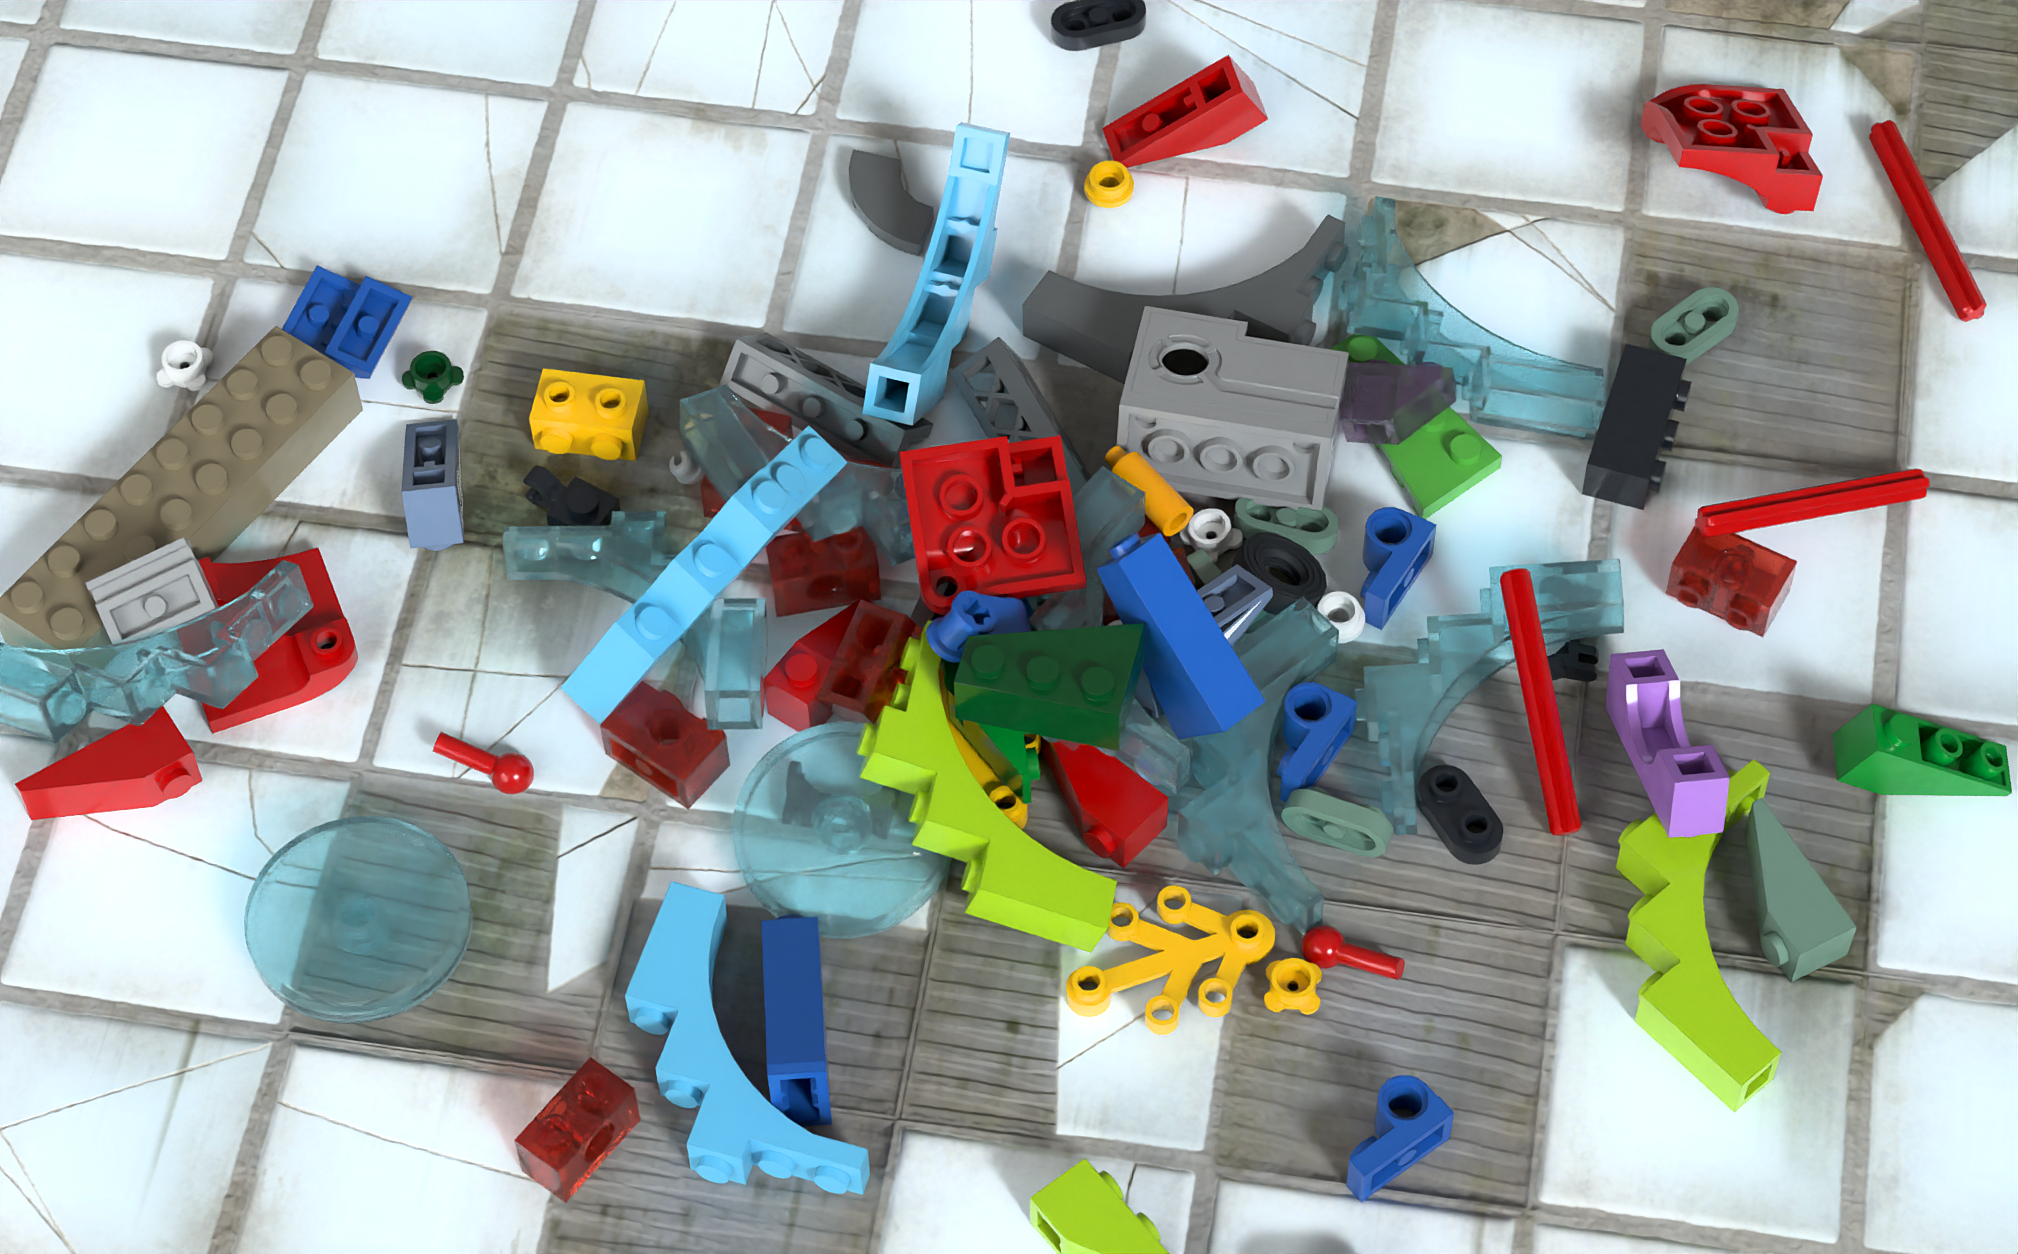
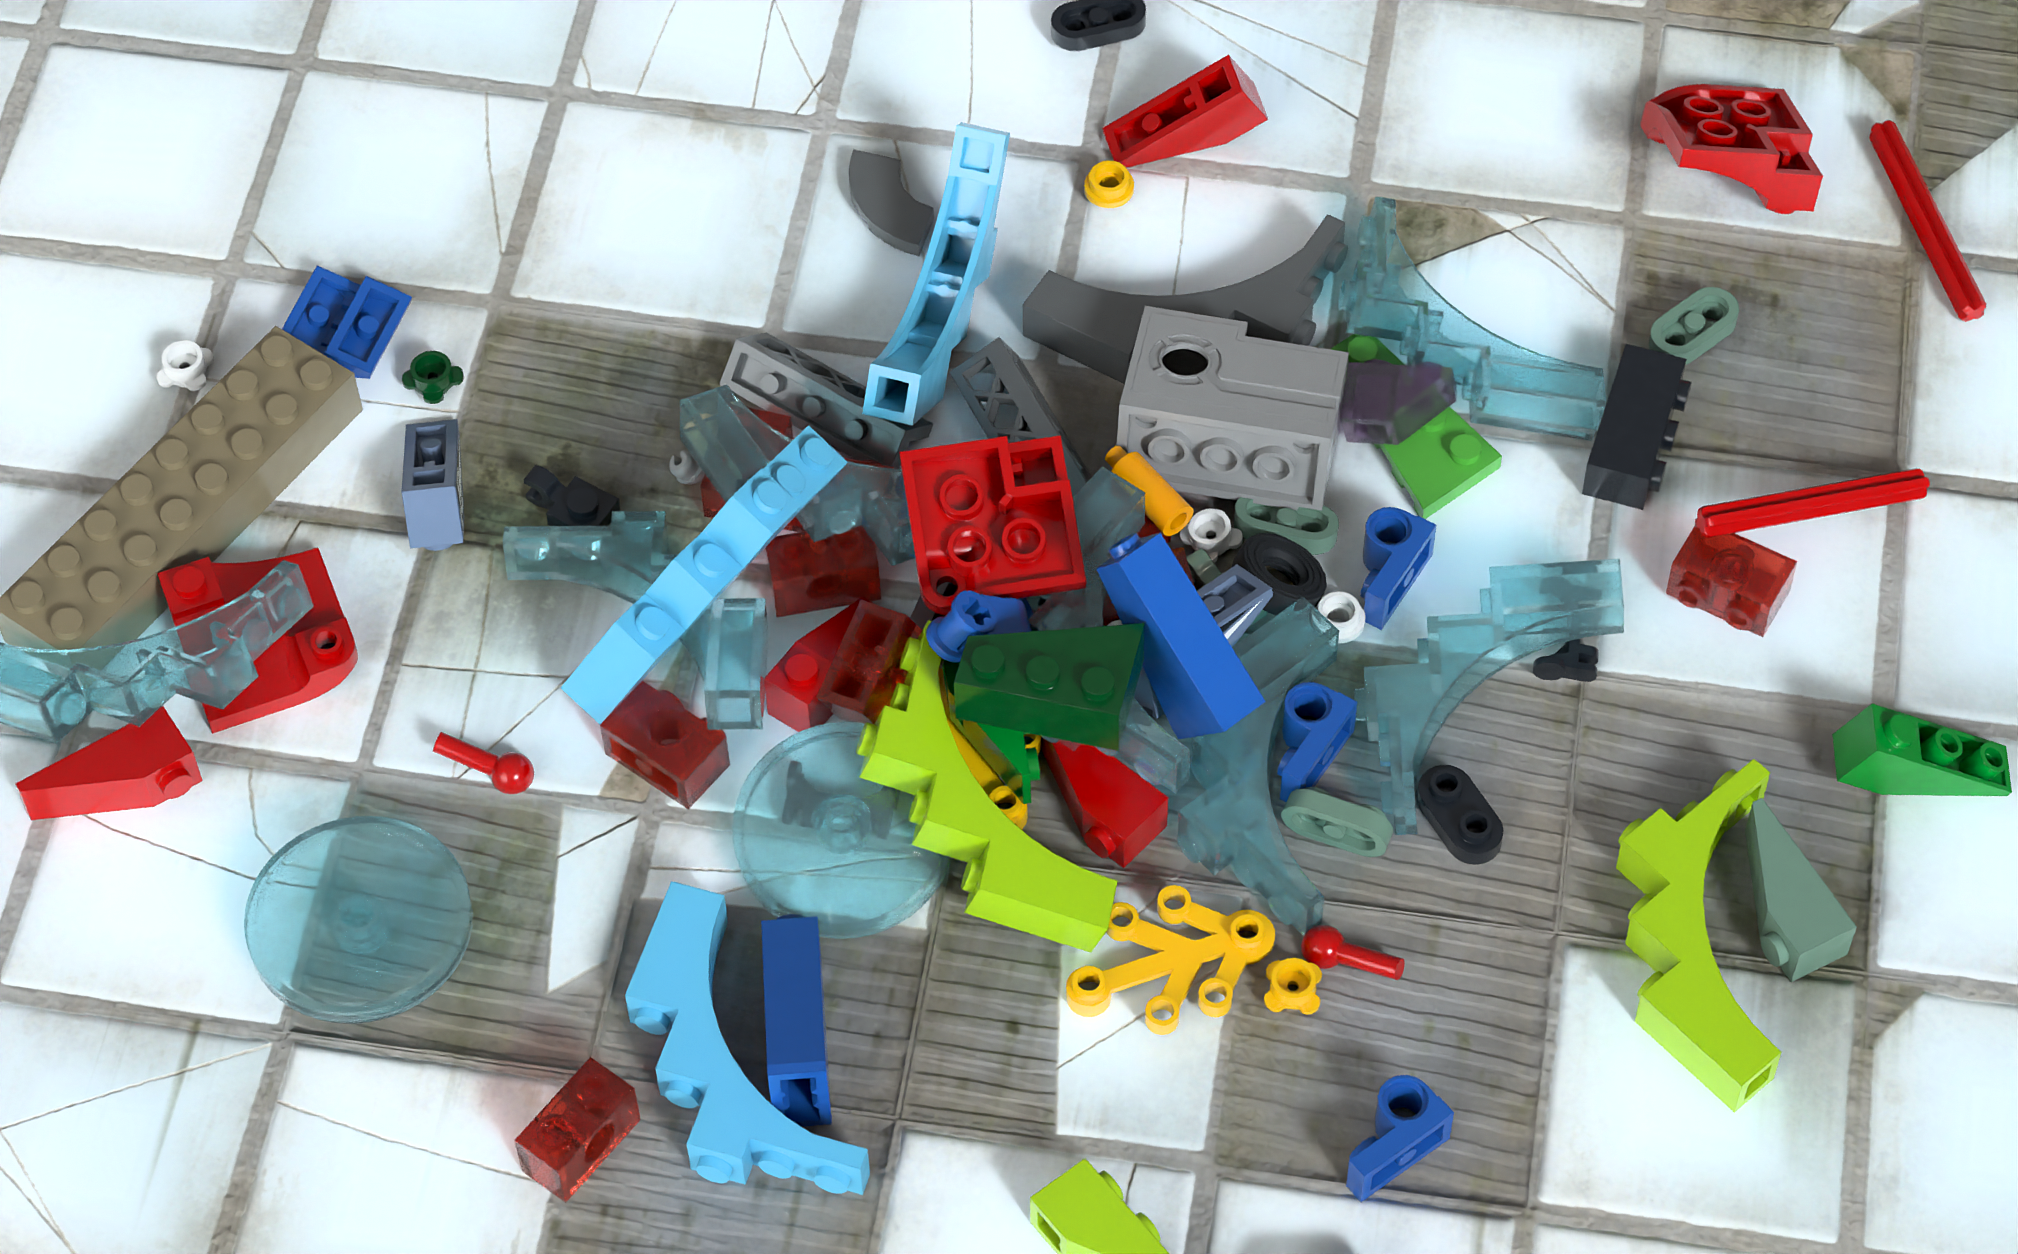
(152, 593): light grey plate -> none
(589, 414): yellow brick -> none
(1540, 702): red axle -> none
(1681, 781): medium lavender arch -> none

